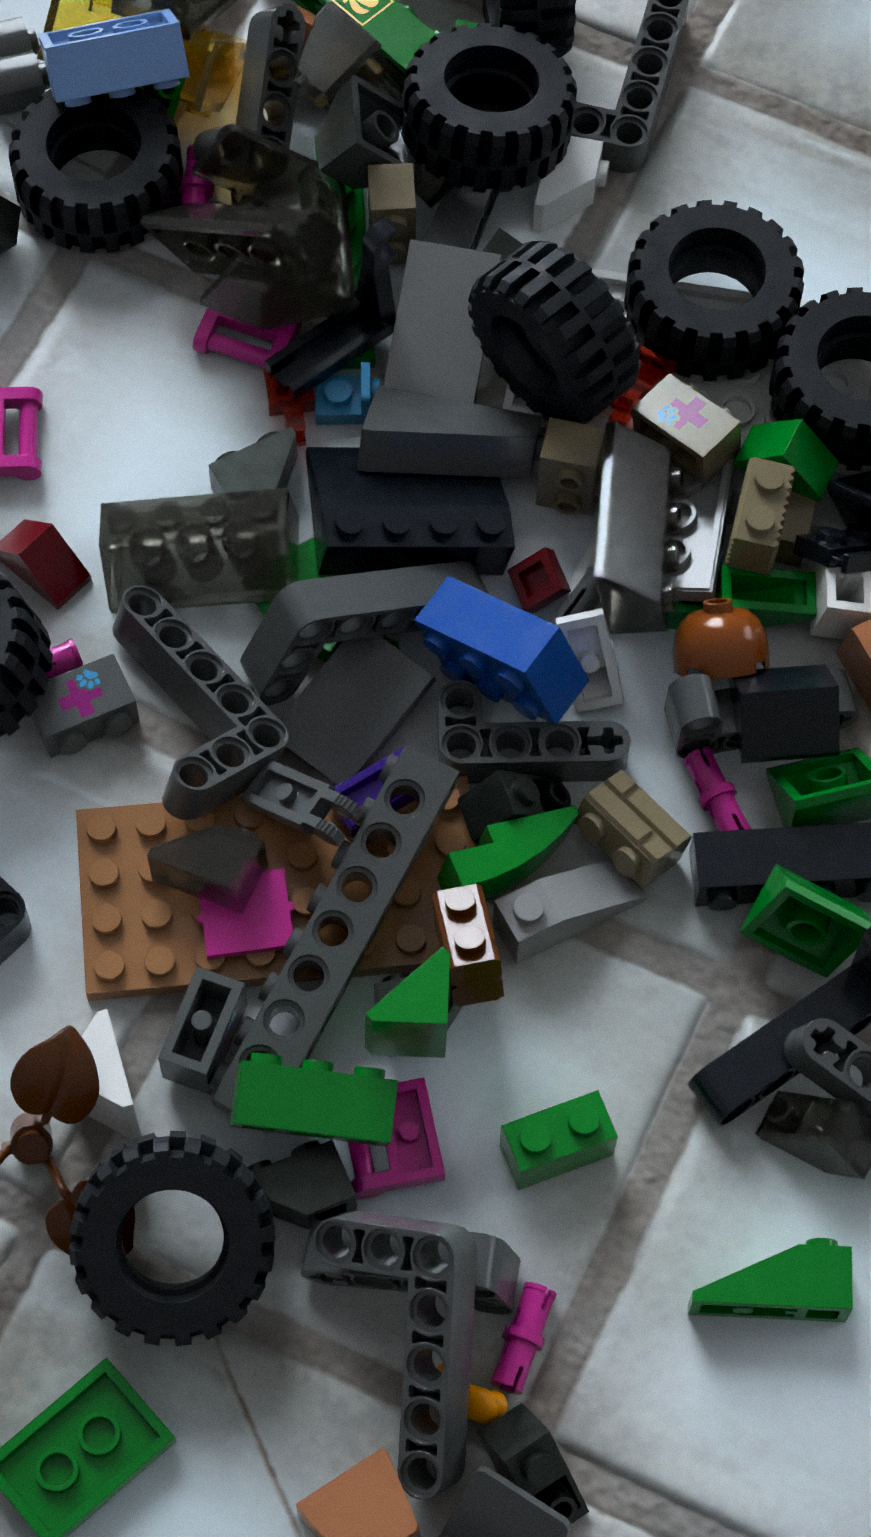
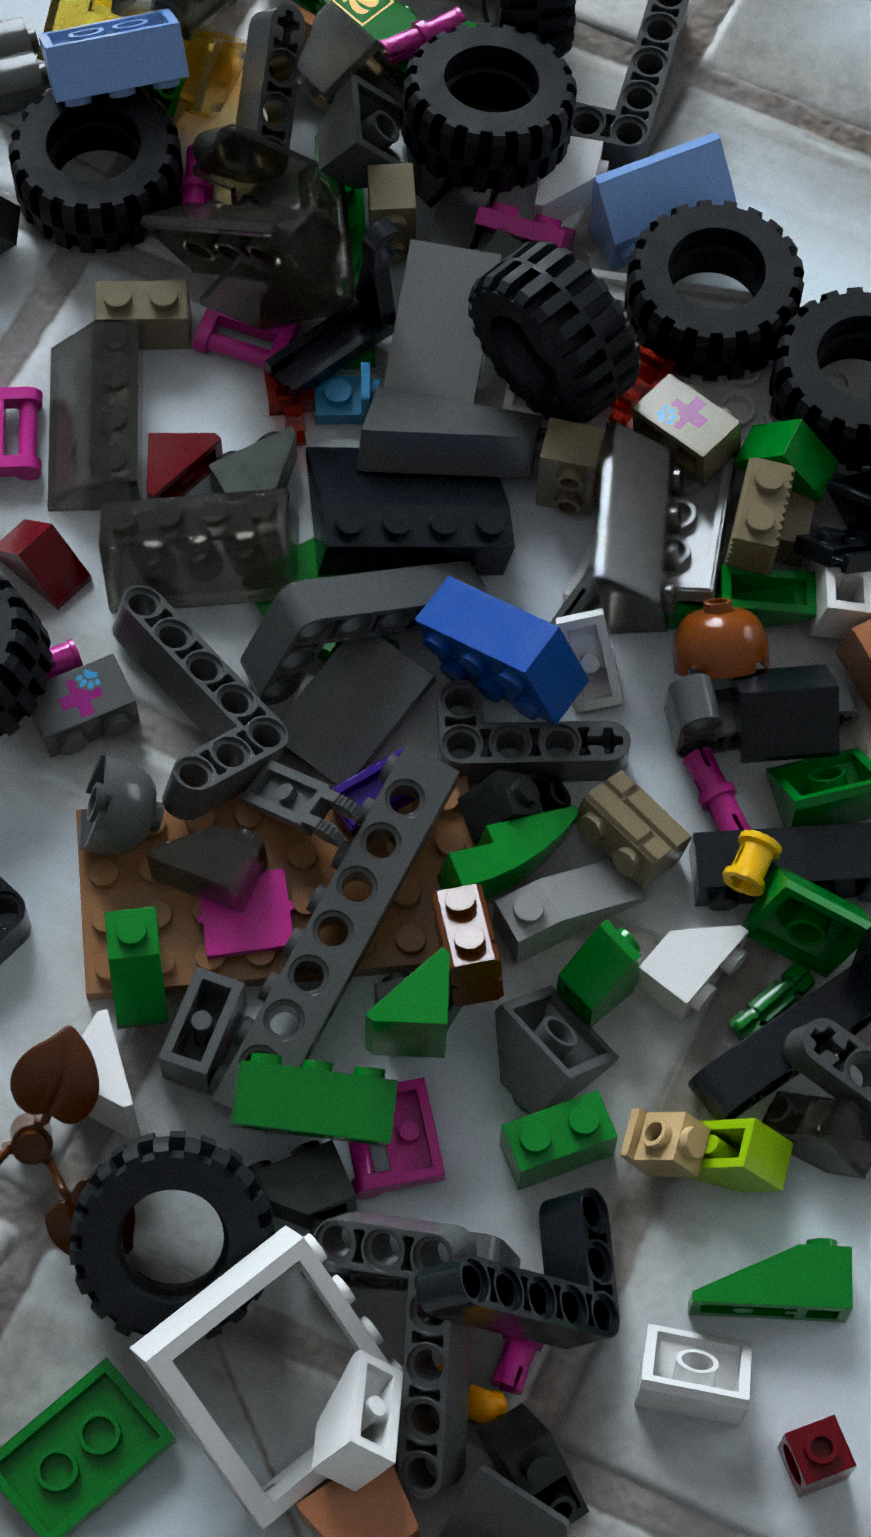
(96, 417): none -> clear smoke slope
(119, 808): none -> dark grey cylinder
(136, 967): none -> green slope
(158, 305): none -> dark tan brick
(179, 462): none -> dark red slope
(210, 1308): none -> white window
(360, 1423): none -> white slope
(406, 43): none -> dark pink pin
(539, 580): dark red plate -> none
(542, 229): none -> dark pink plate
(547, 1050): none -> dark grey slope
(561, 1308): none -> black beam
(601, 972): none -> green slope
(643, 190): none -> light blue slope
(665, 1143): none -> tan brick
(688, 964): none -> white slope
(694, 1375): none -> white slope
(745, 1156): none -> lime slope
(751, 862): none -> yellow bush
(772, 1001): none -> green axle
(816, 1456): none -> dark red brick

